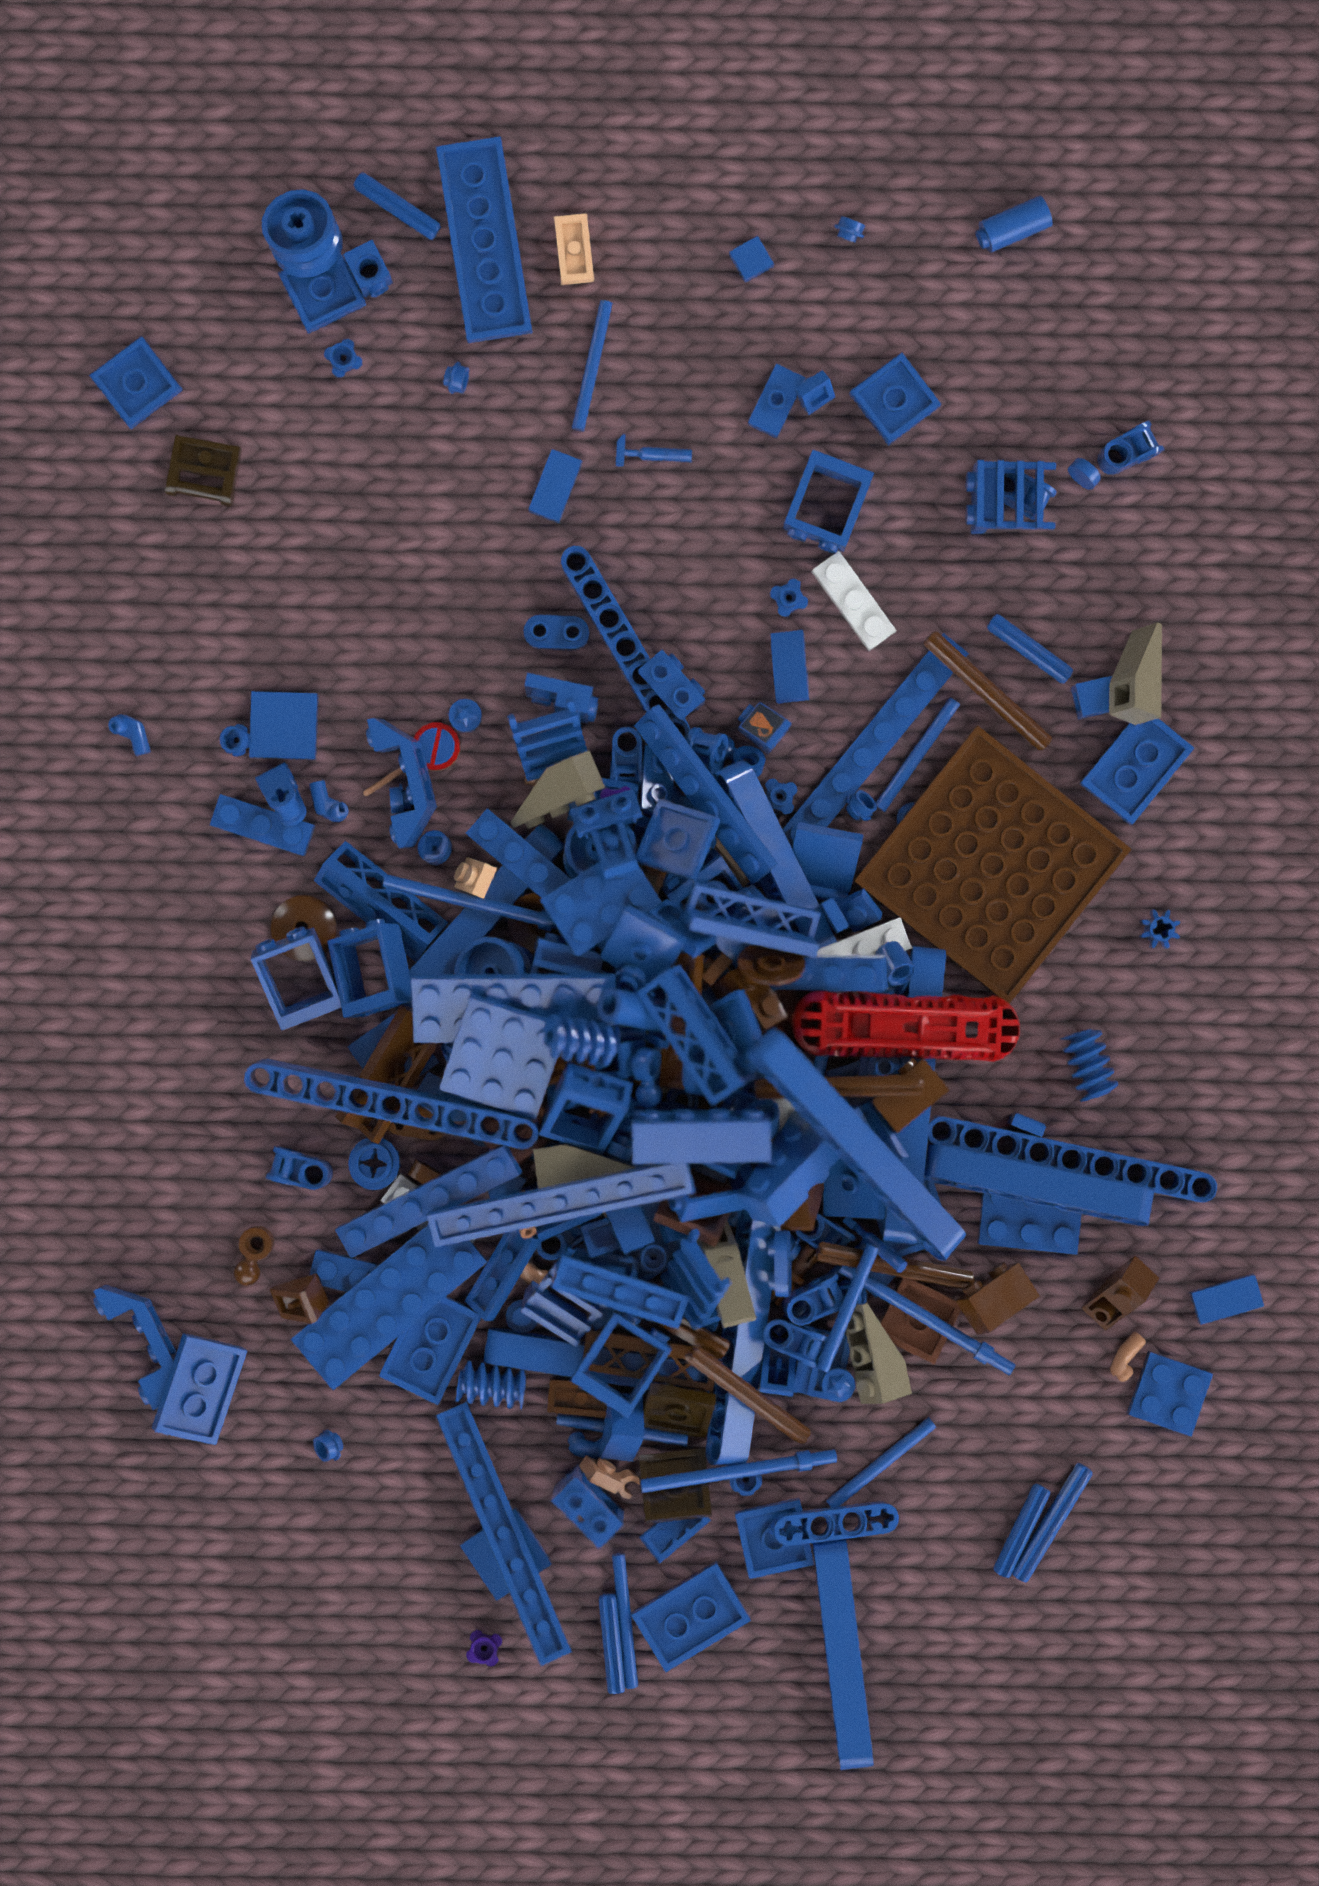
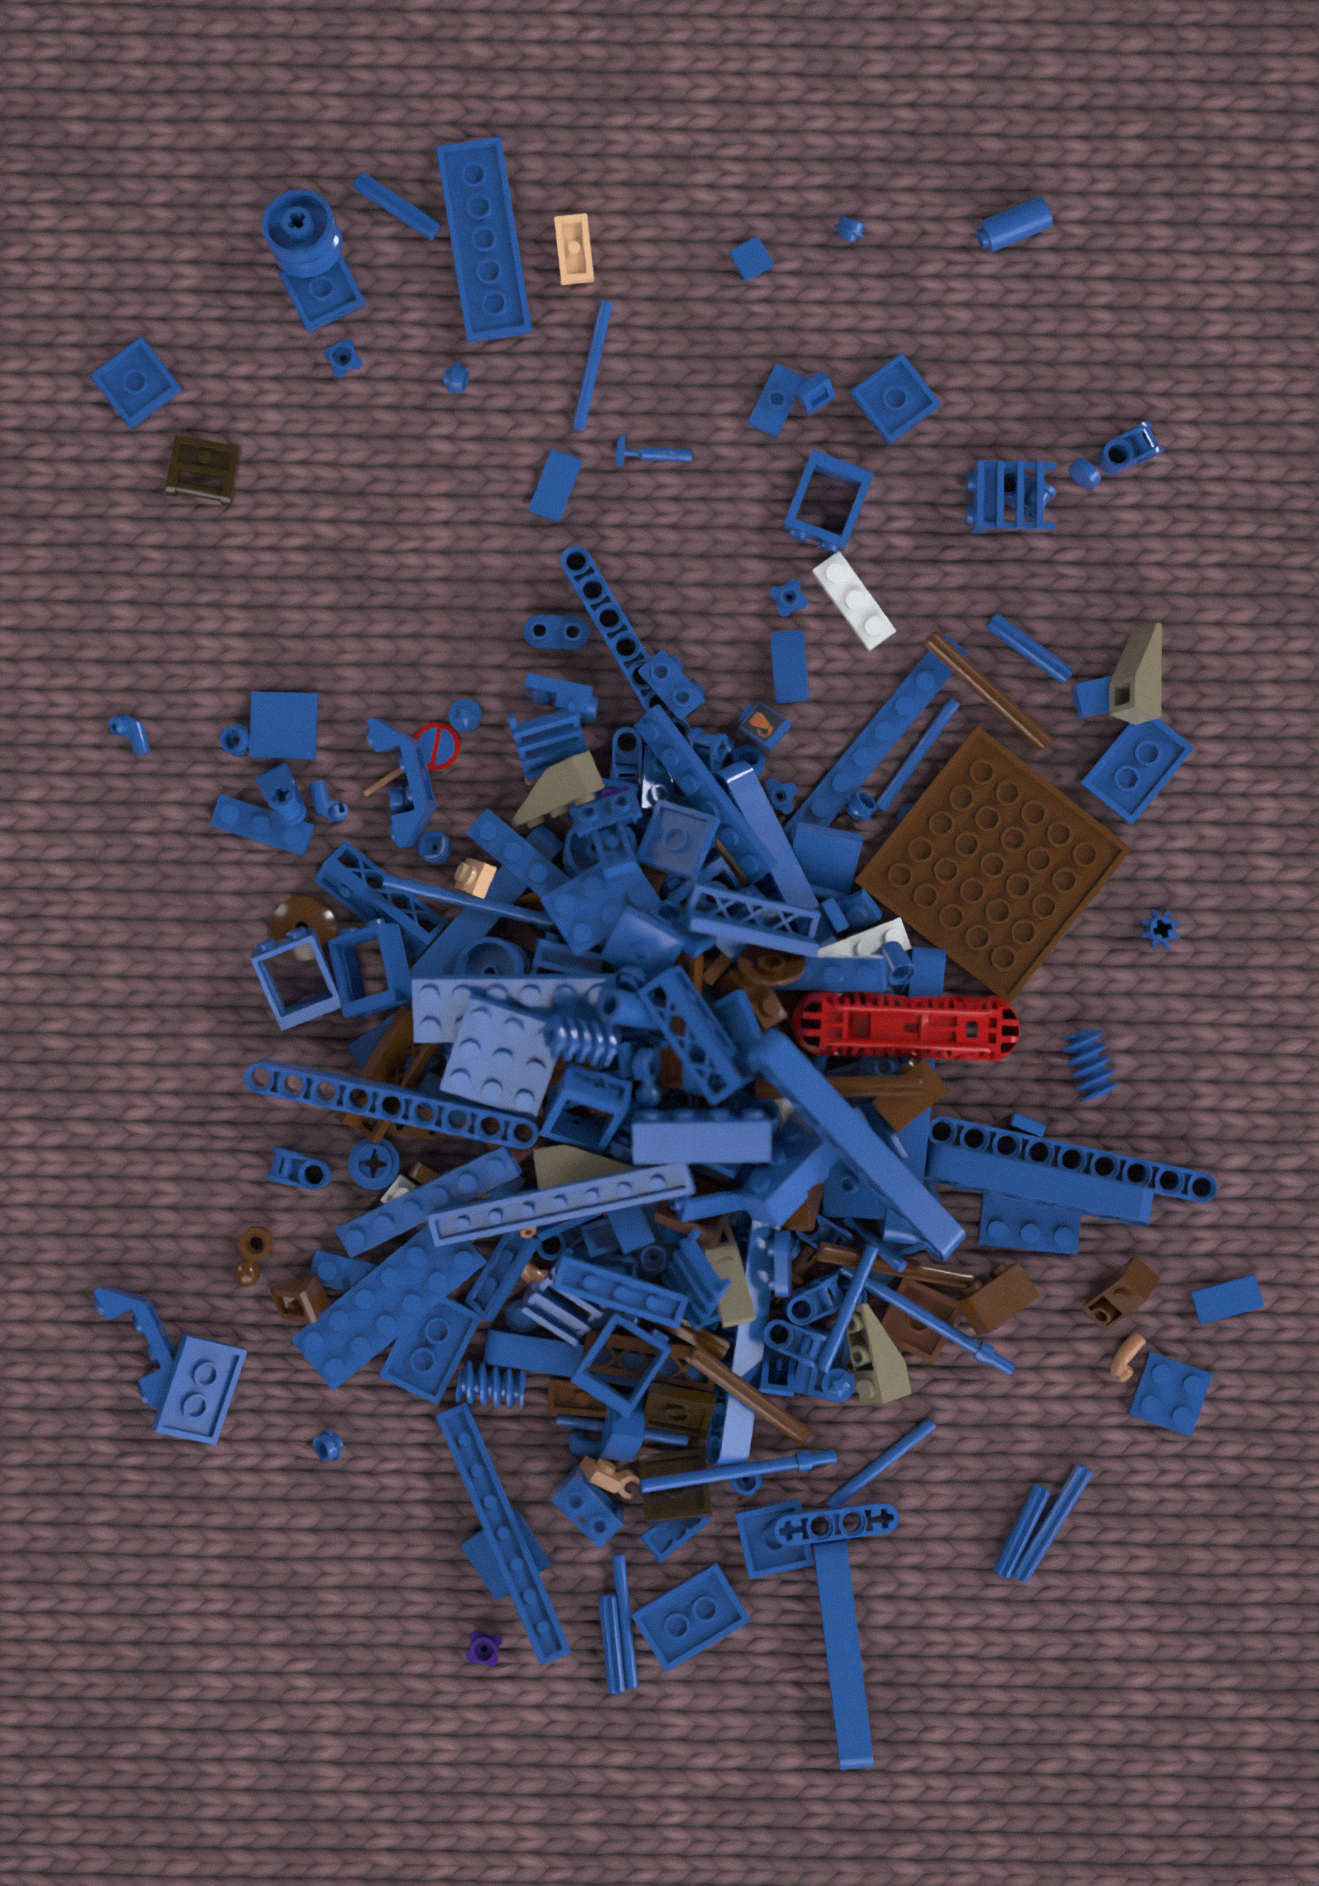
(364, 256): blue brick -> none

